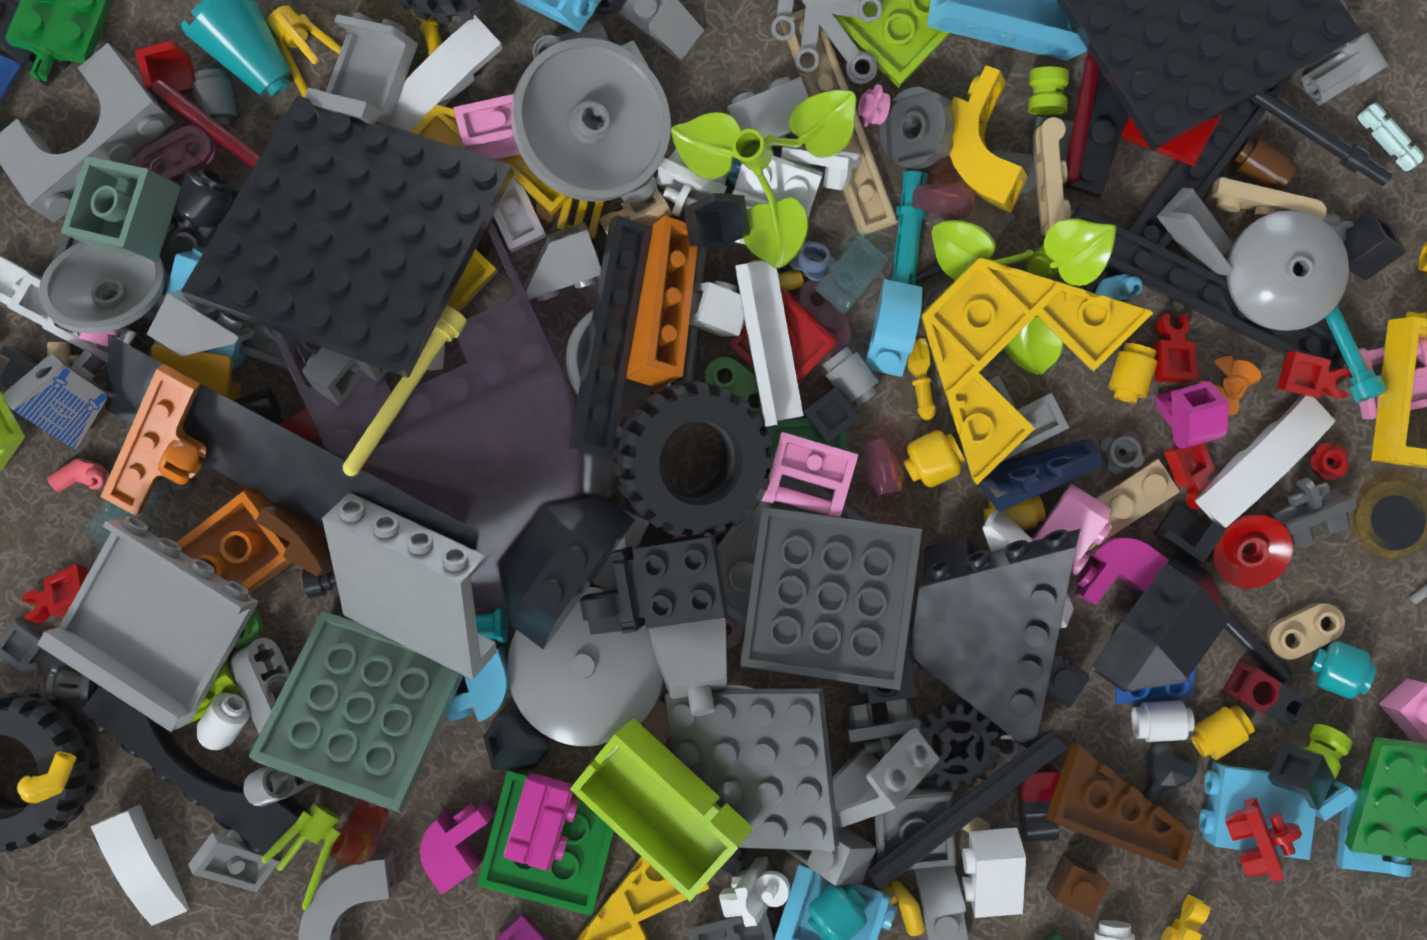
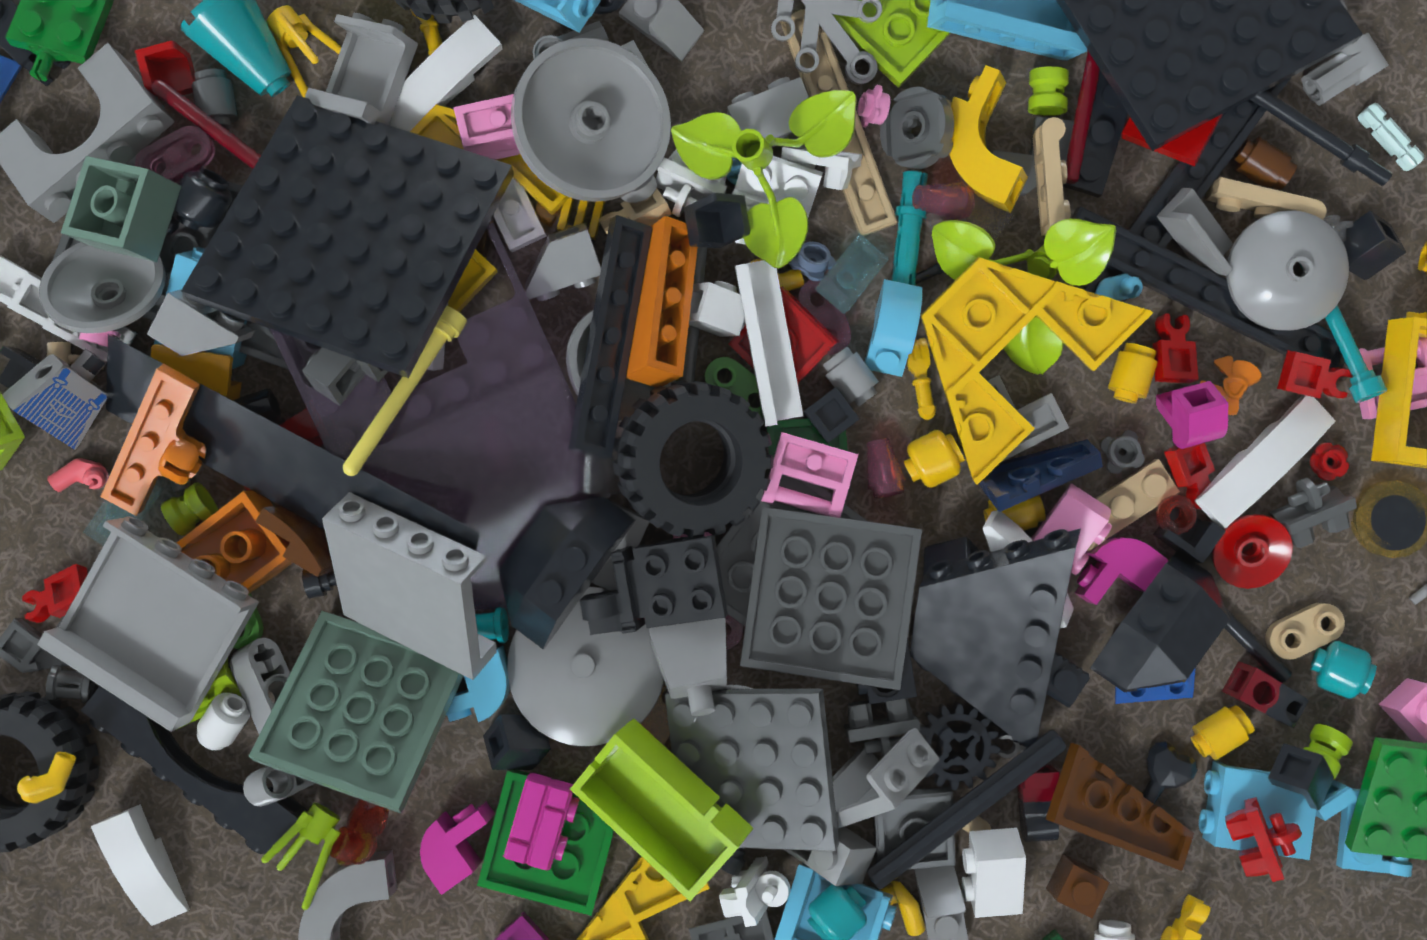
(186, 511): none -> lime wheel
(231, 862): light grey slope -> none
(1162, 721): white brick -> none
(1186, 517): none -> clear red plate

